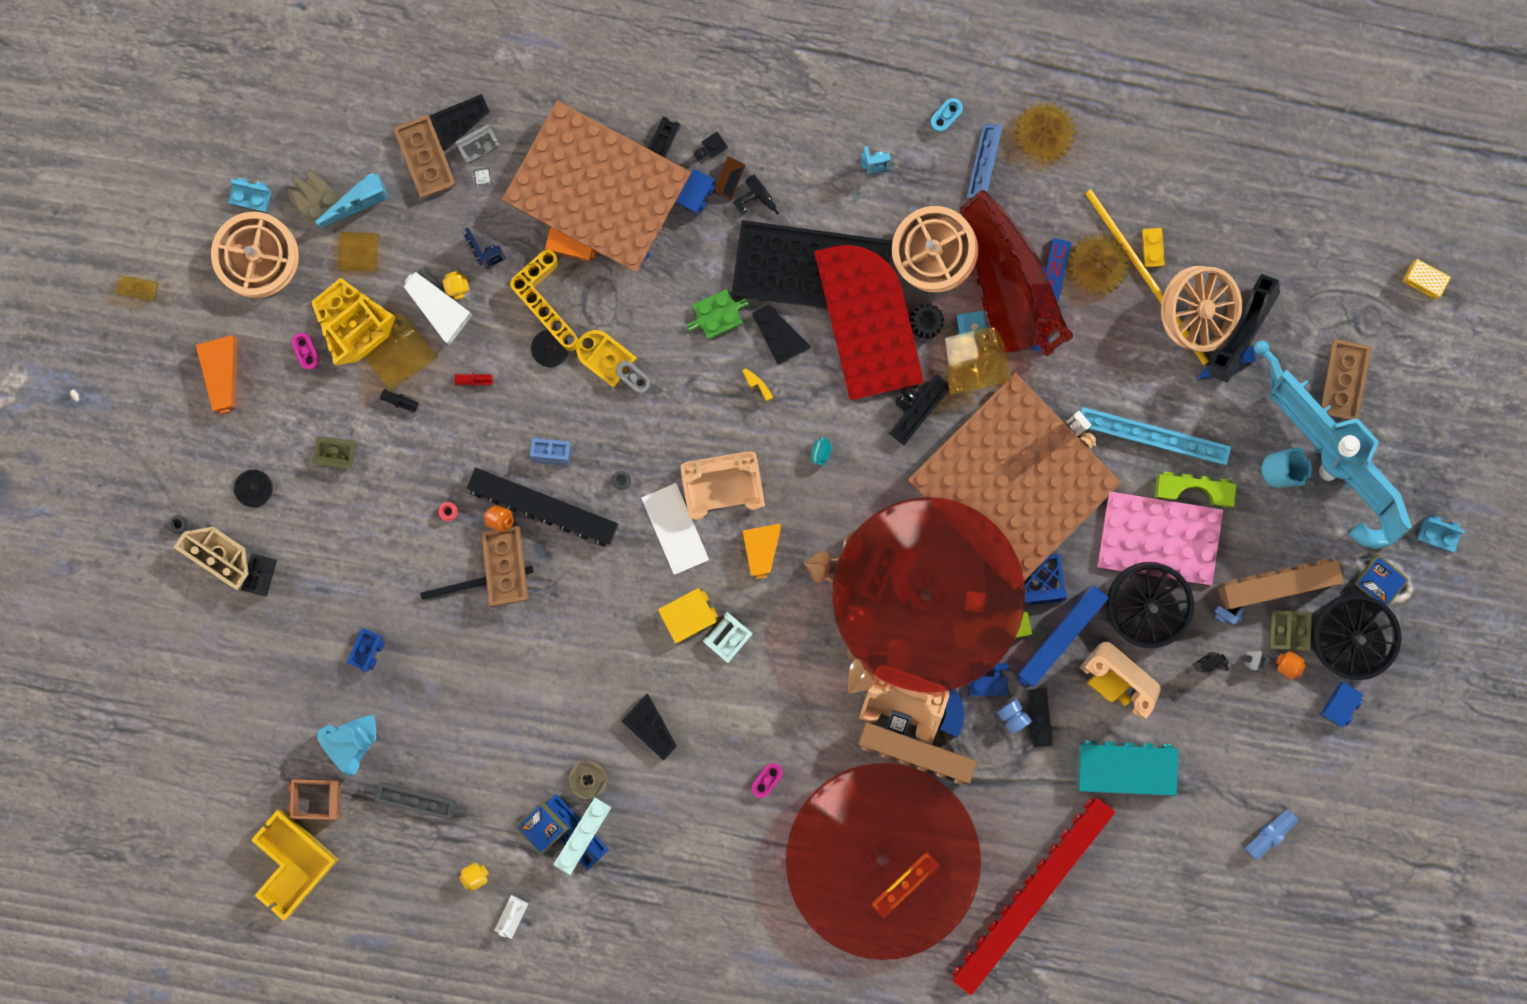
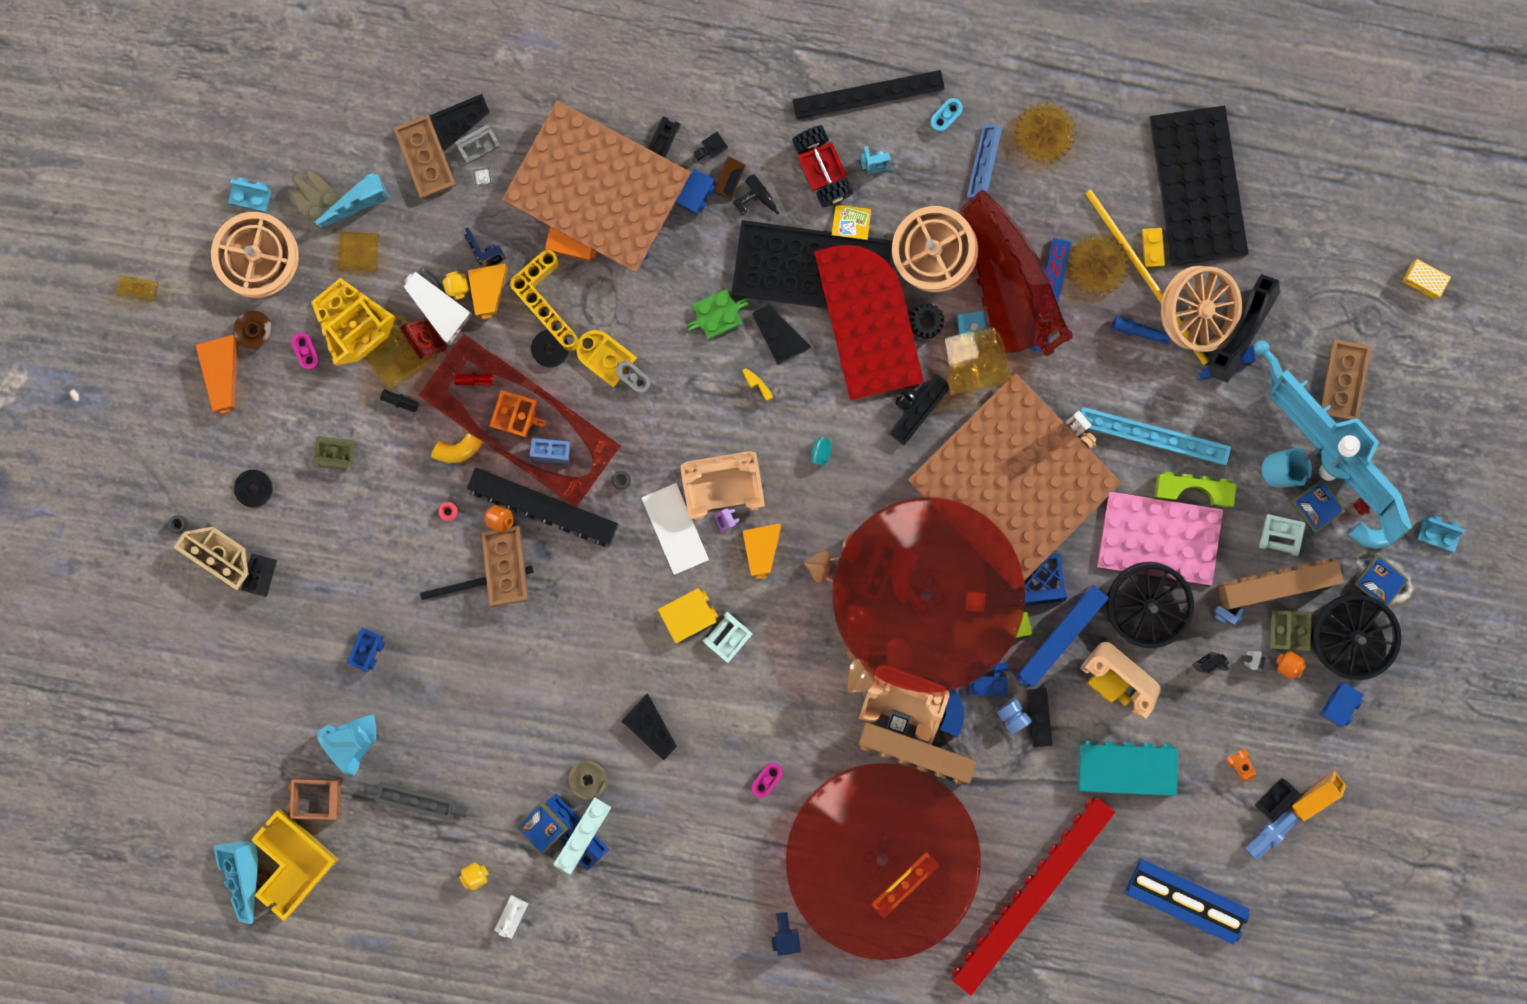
(240, 868): none -> medium azure wedge
(244, 325): none -> reddish brown dish
(262, 873): none -> reddish brown plate
(423, 338): none -> clear red tile
(456, 453): none -> yellow cylinder
(487, 289): none -> light orange slope
(515, 414): none -> orange plate
(599, 444): none -> clear red windscreen
(725, 520): none -> medium lavender tile
(786, 939): none -> dark blue brick
(822, 166): none -> plate
(851, 222): none -> sticker
(868, 94): none -> black plate
(1132, 328): none -> blue pin
(1187, 901): none -> brick
(1226, 172): none -> black piece
(1240, 762): none -> orange plate
(1277, 799): none -> black hinge
(1285, 529): none -> light aqua plate
(1317, 506): none -> slope
(1319, 796): none -> light orange slope
(1361, 507): none -> clear red plate

